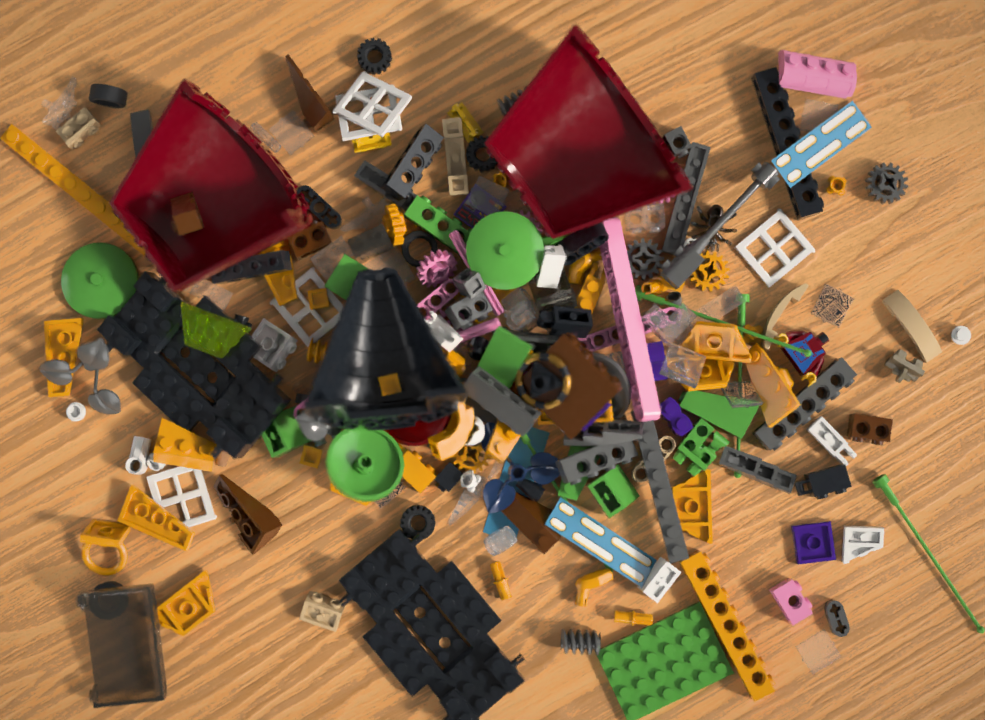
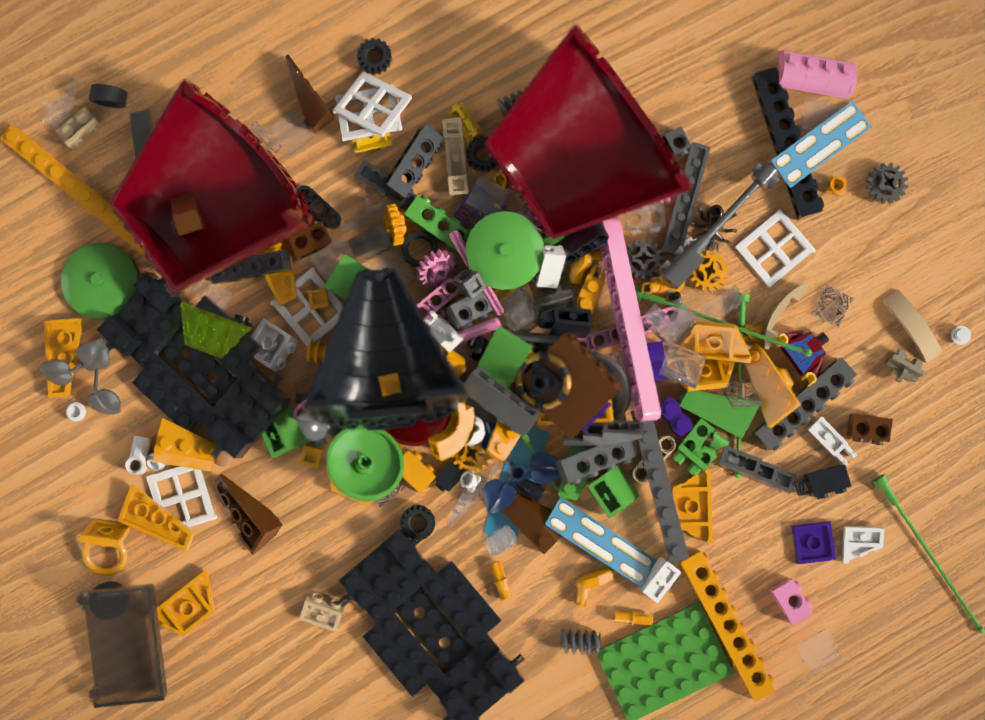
(832, 620): dark grey beam -> none

